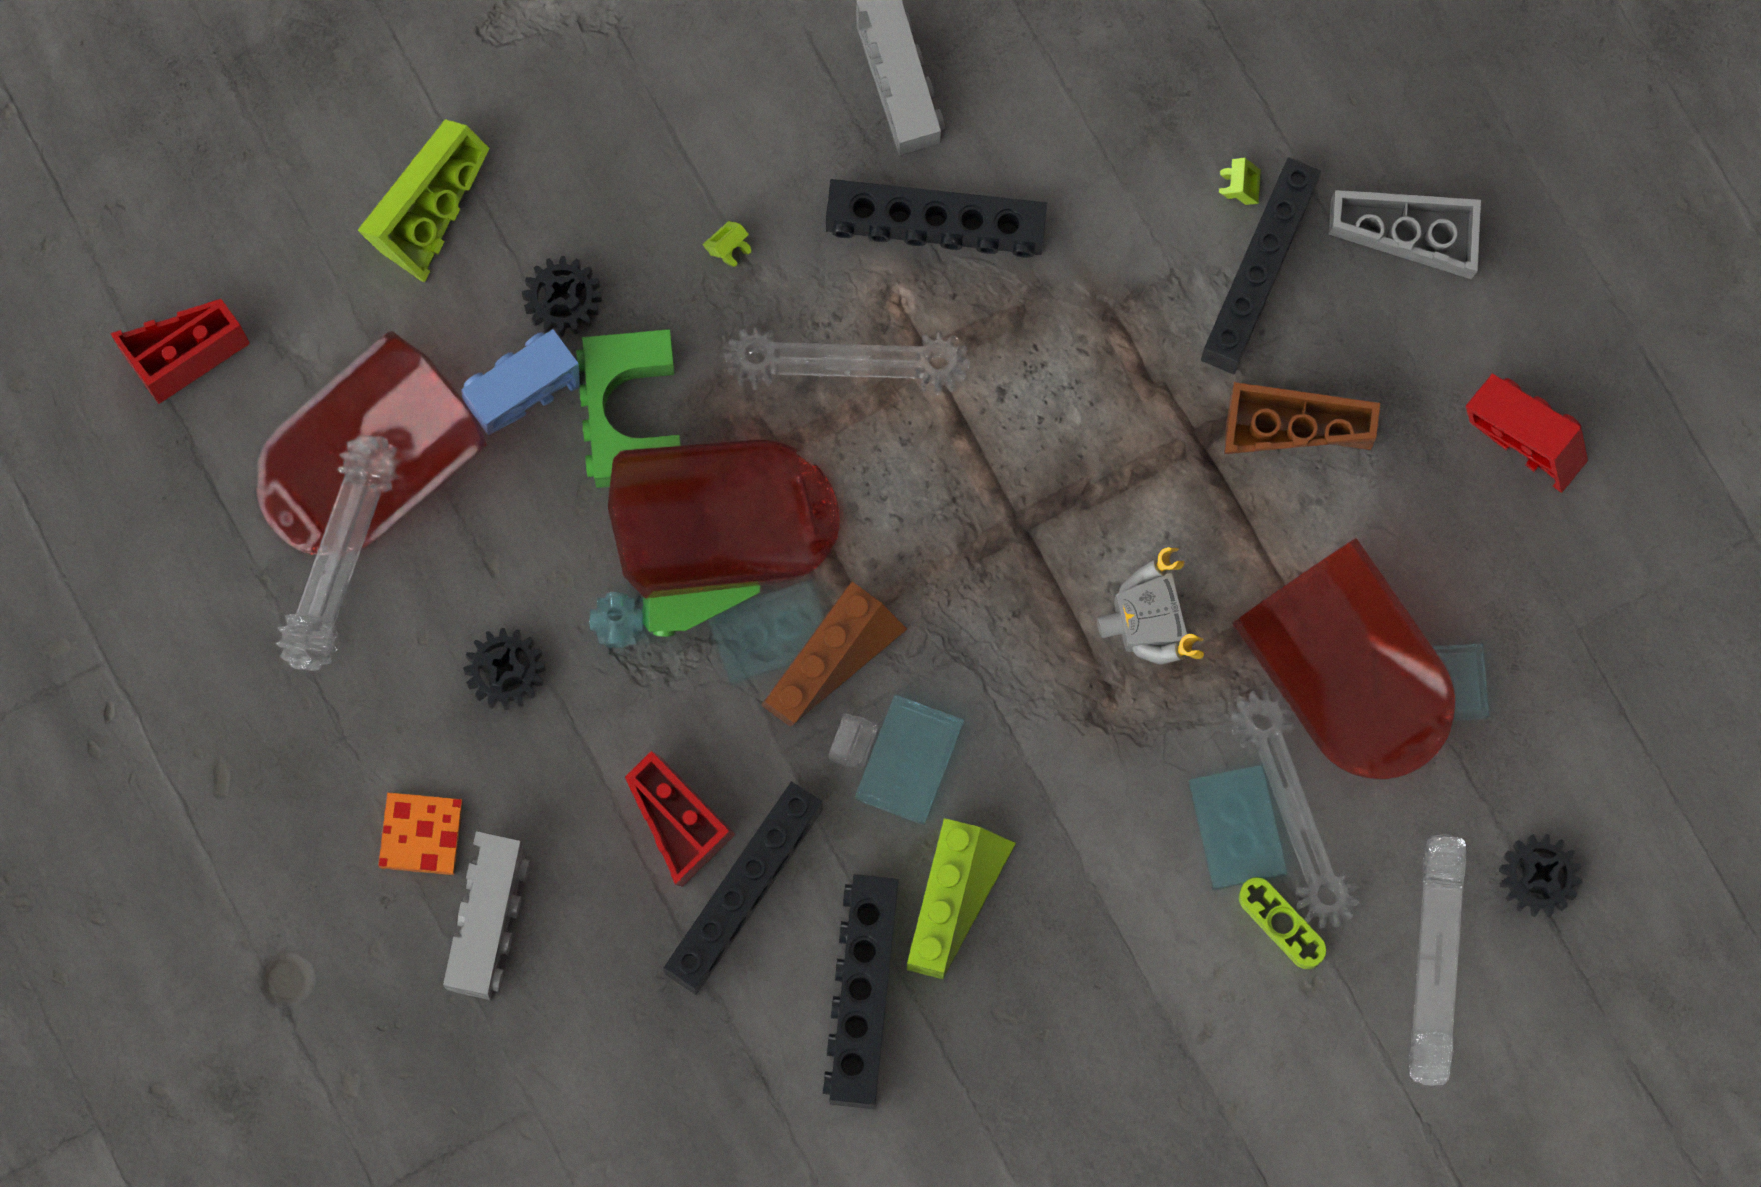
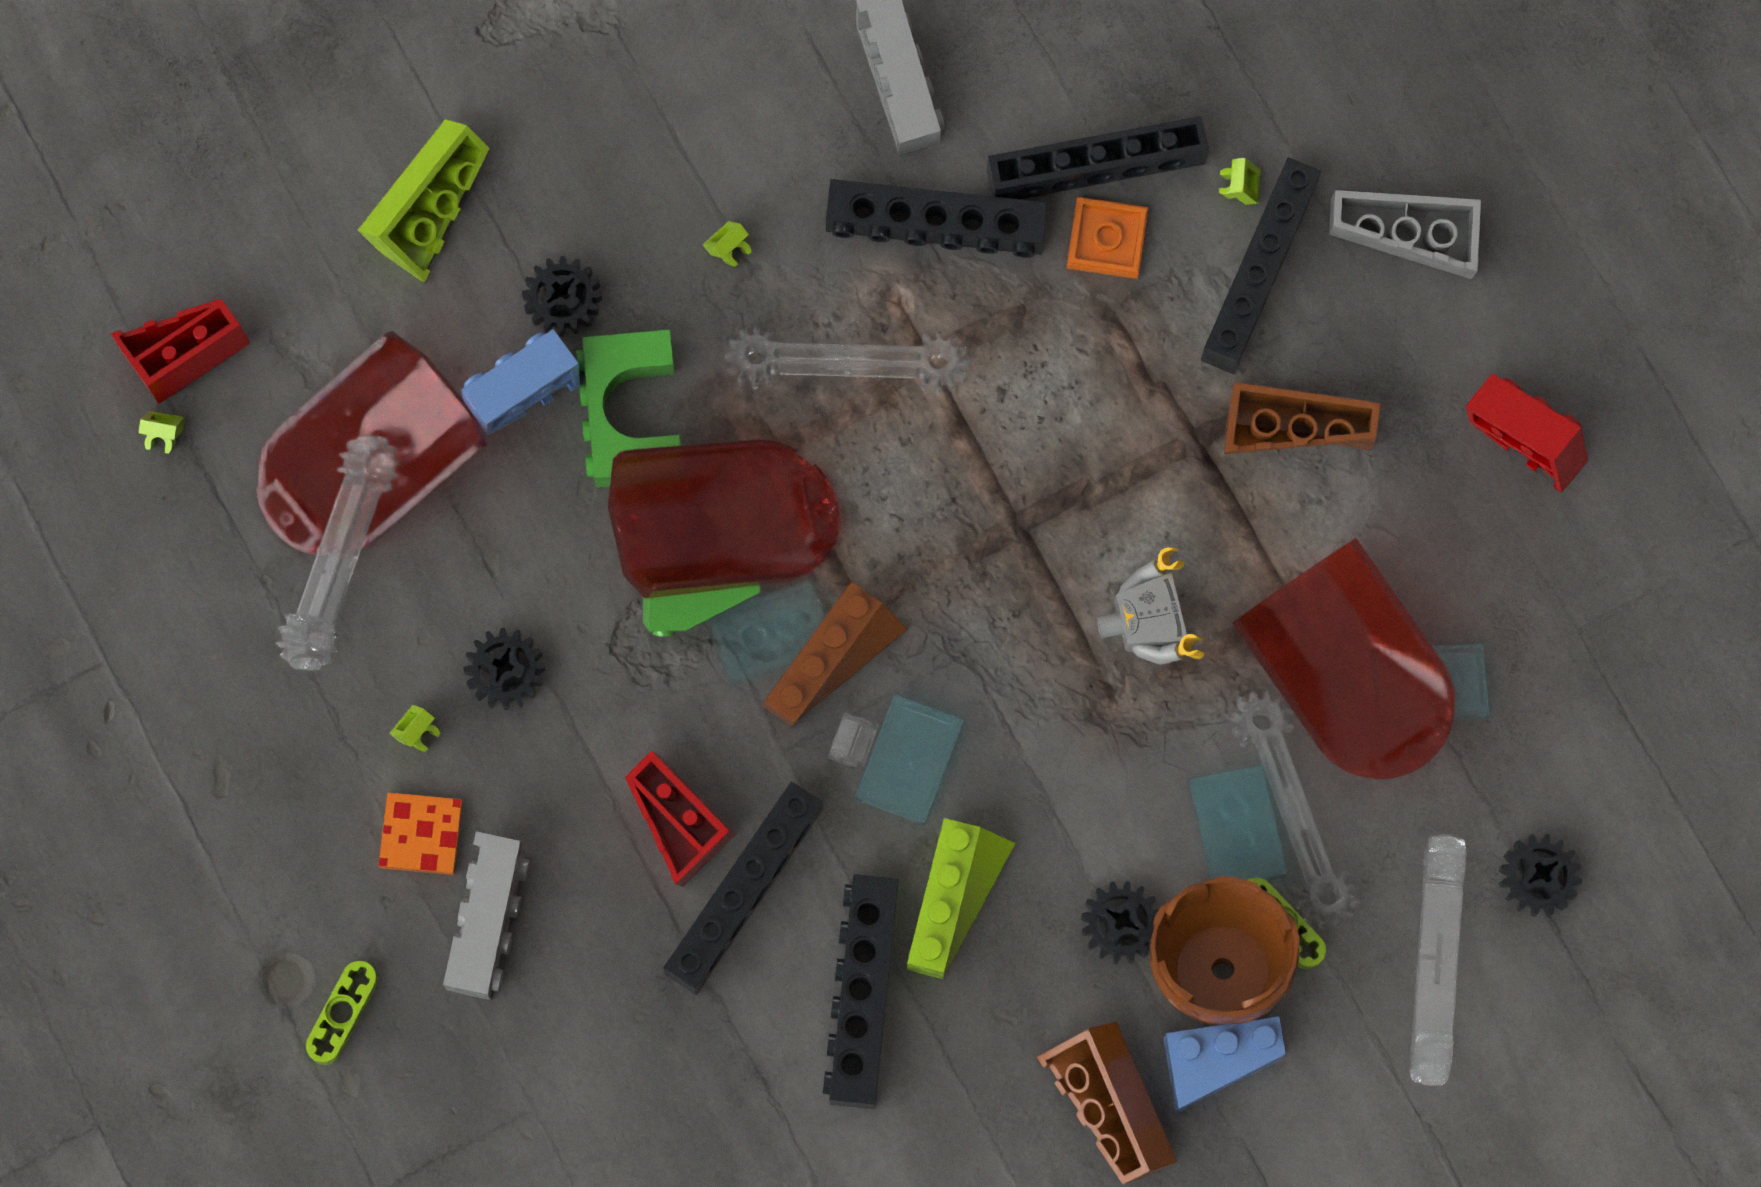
(162, 426): none -> lime tile
(320, 1033): none -> lime beam
(412, 726): none -> lime tile
(621, 632): clear light blue brick -> none
(1098, 159): none -> black brick
(1106, 912): none -> black gear
(1107, 237): none -> orange tile
(1111, 1100): none -> dark orange wedge
(1218, 1056): none -> medium blue wedge
(1230, 925): none -> dark orange piece

